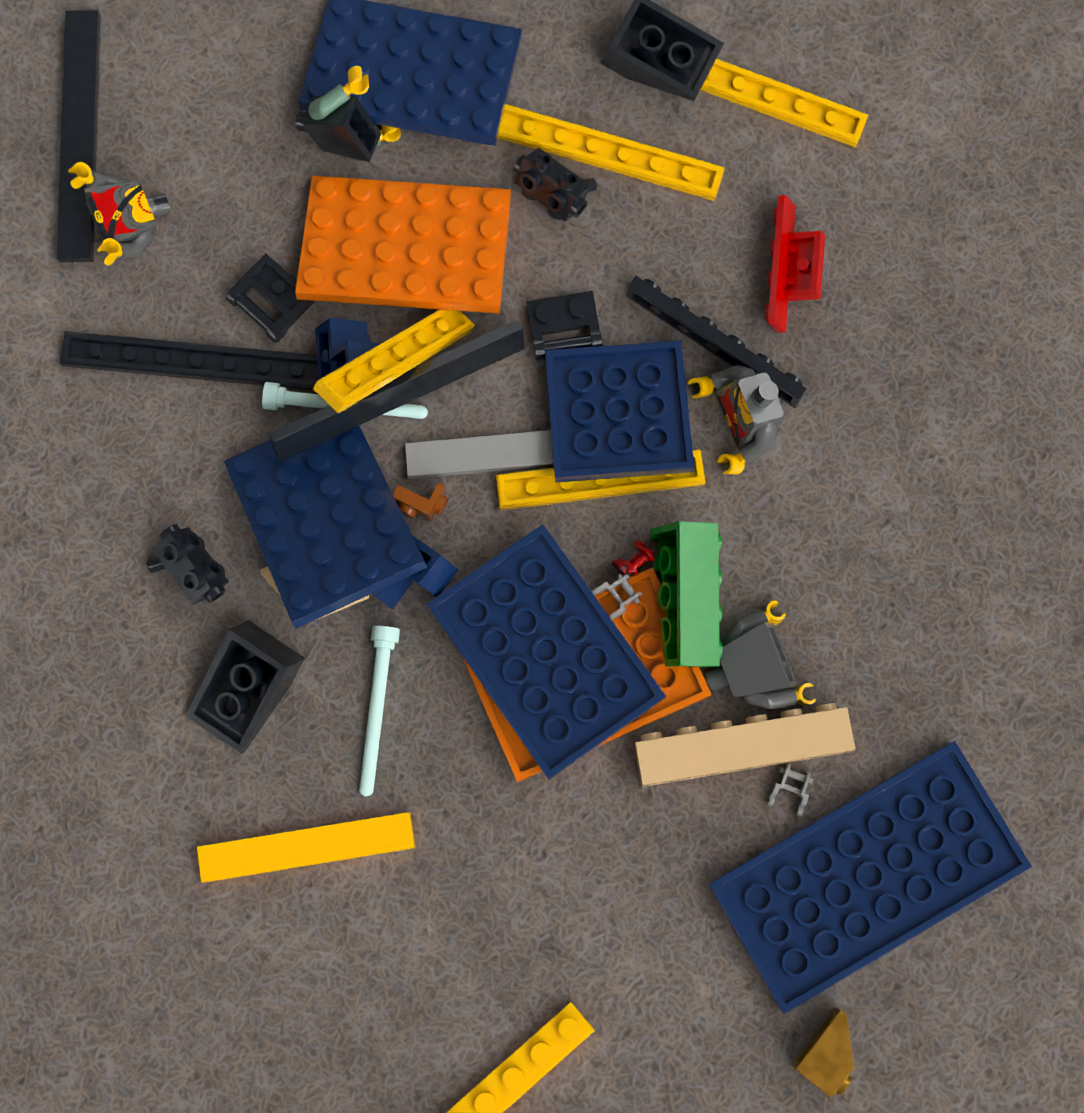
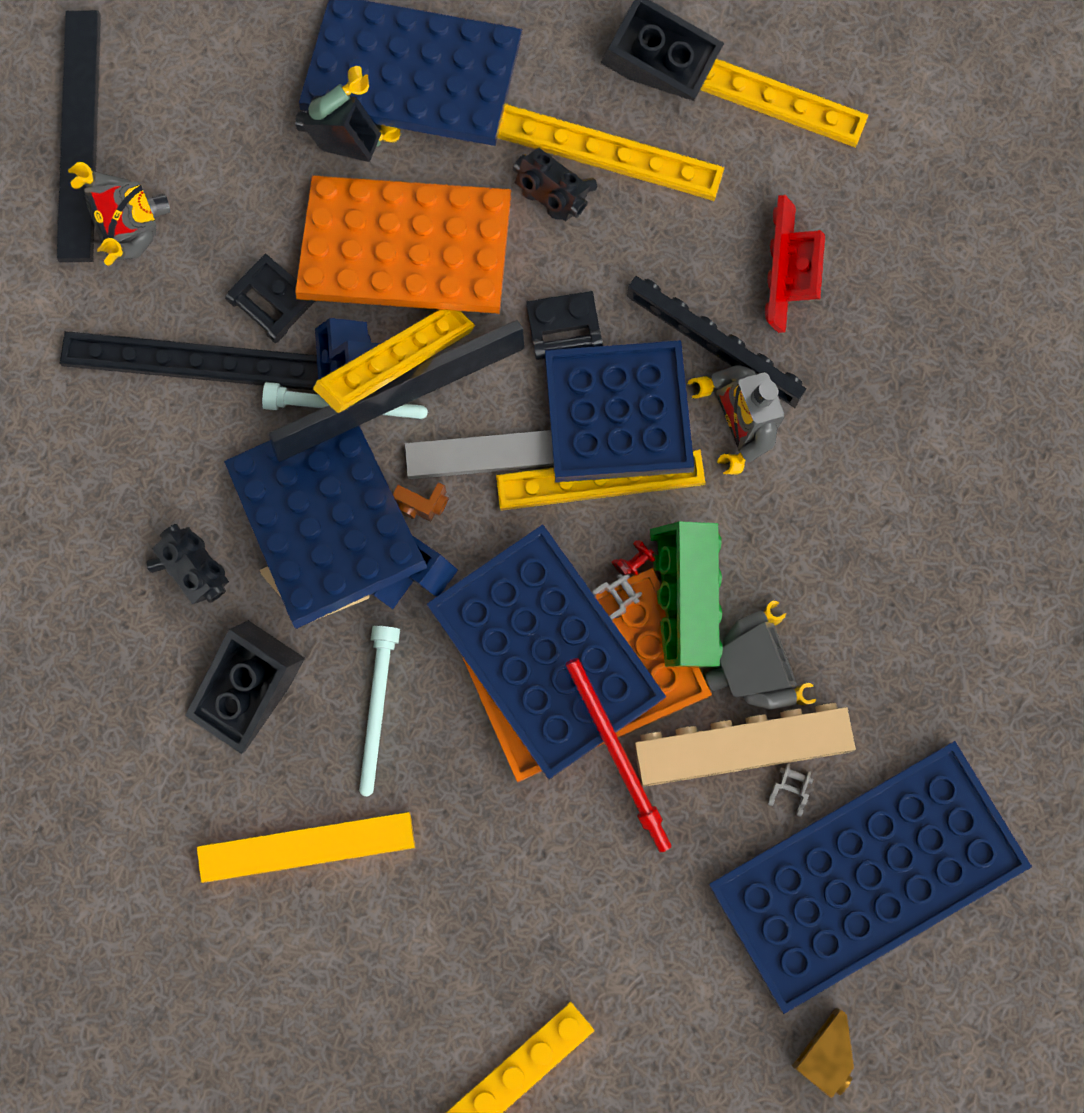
(648, 814): none -> red bar

